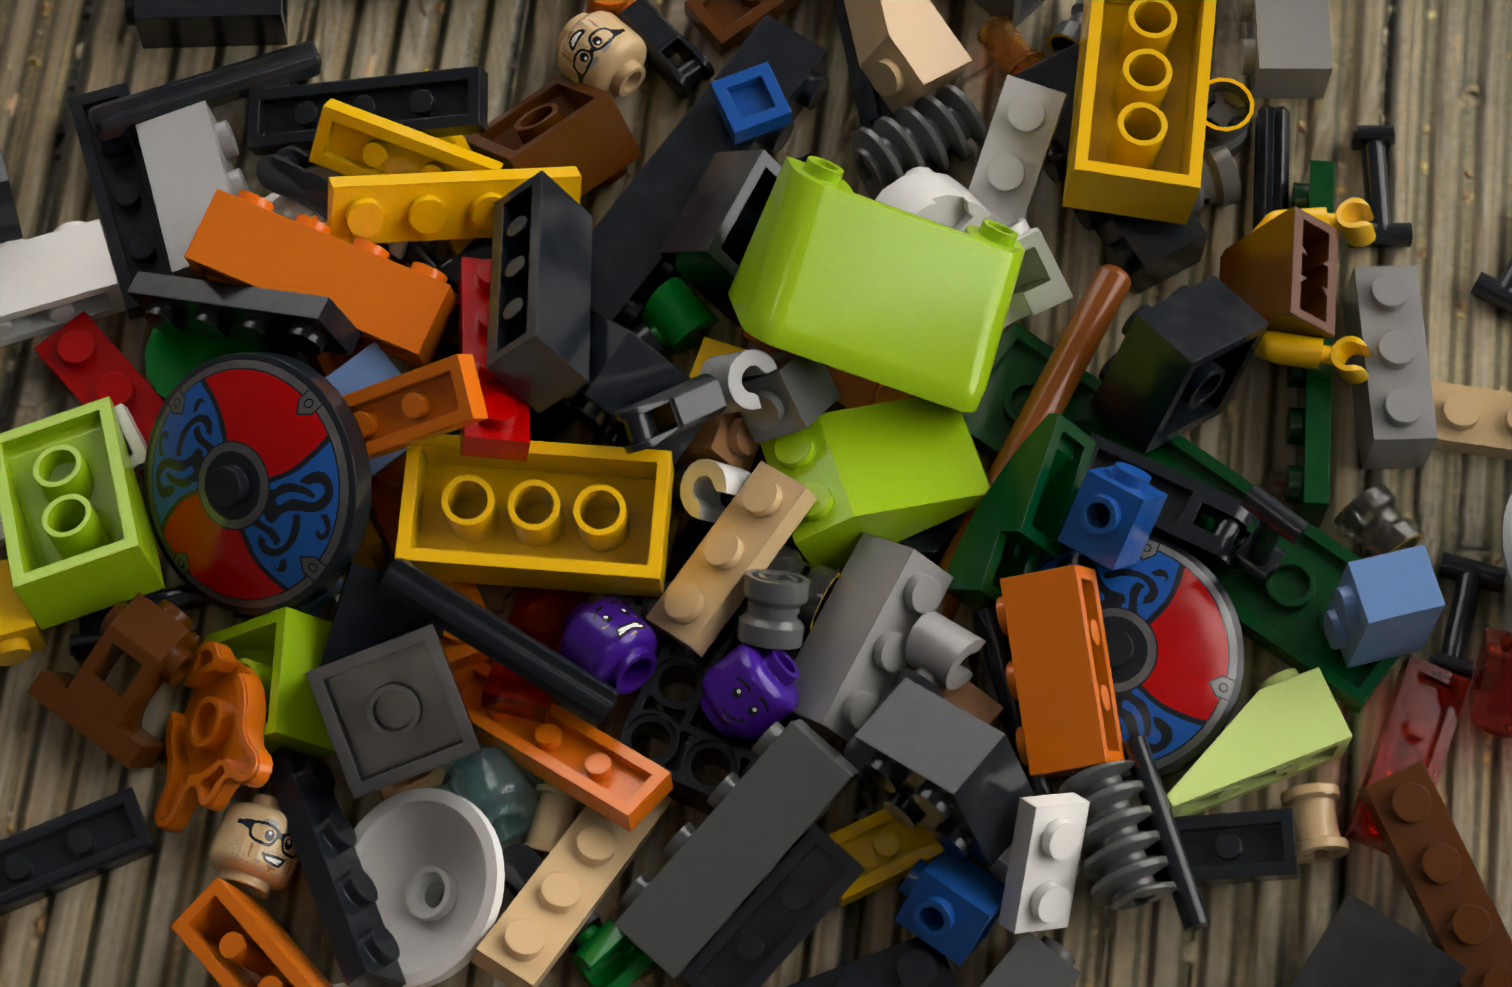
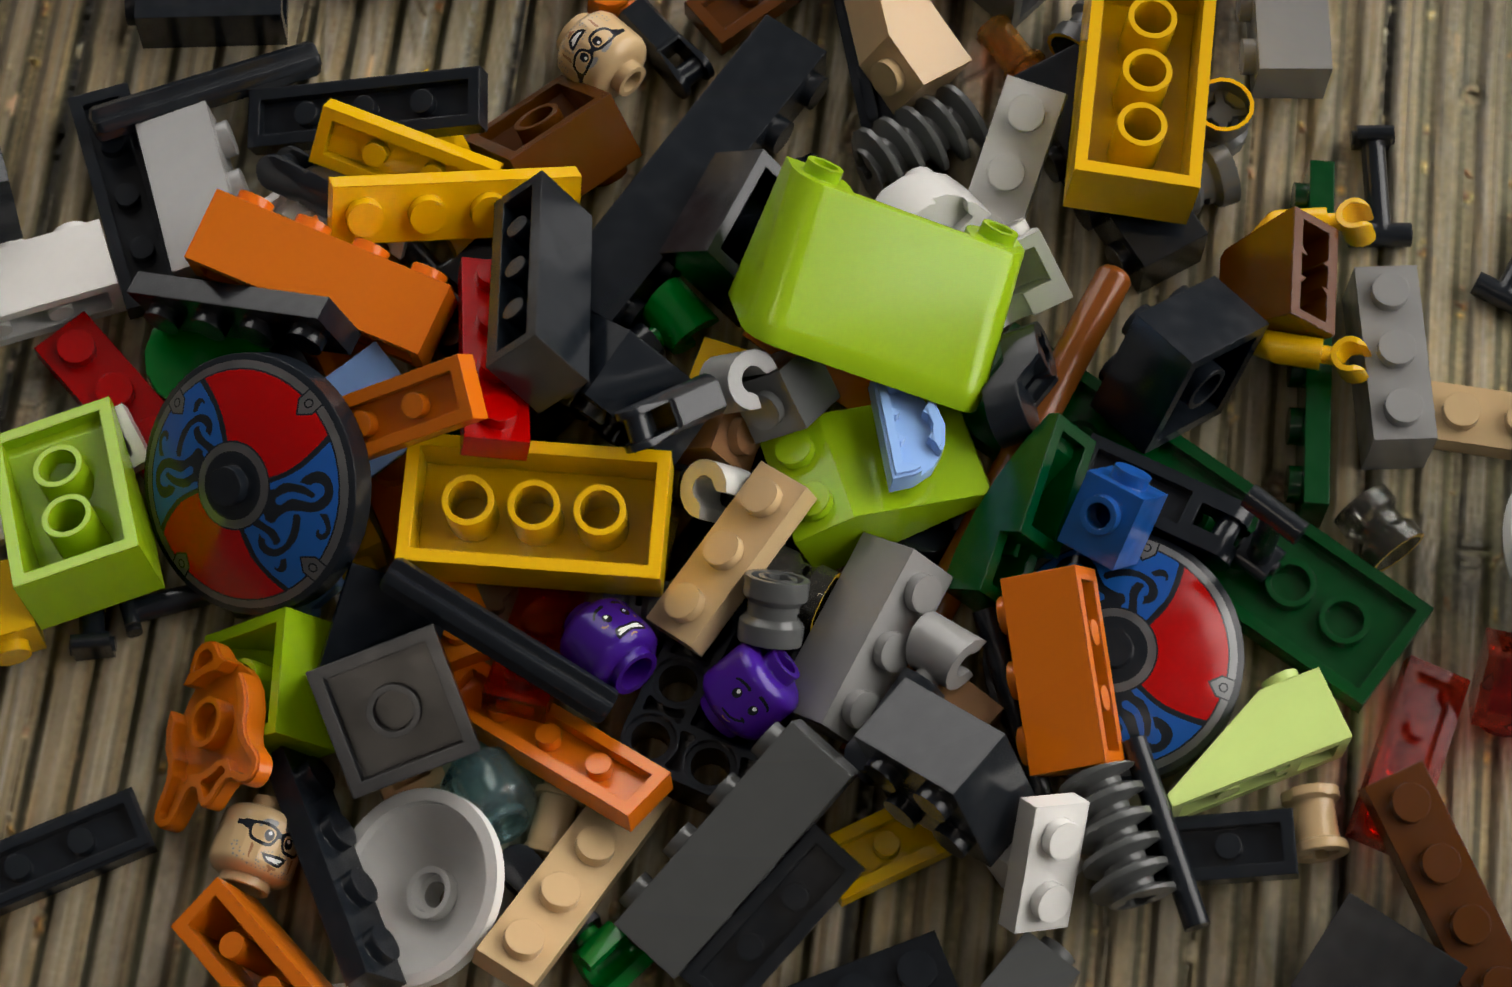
(154, 637): reddish brown tile -> none
(751, 103): blue plate -> none
(908, 435): none -> light blue plate
(950, 905): blue brick -> none
(1019, 384): none -> black piece
(1271, 161): black axle -> none
(1383, 607): medium blue brick -> none
(1469, 578): black piece -> none

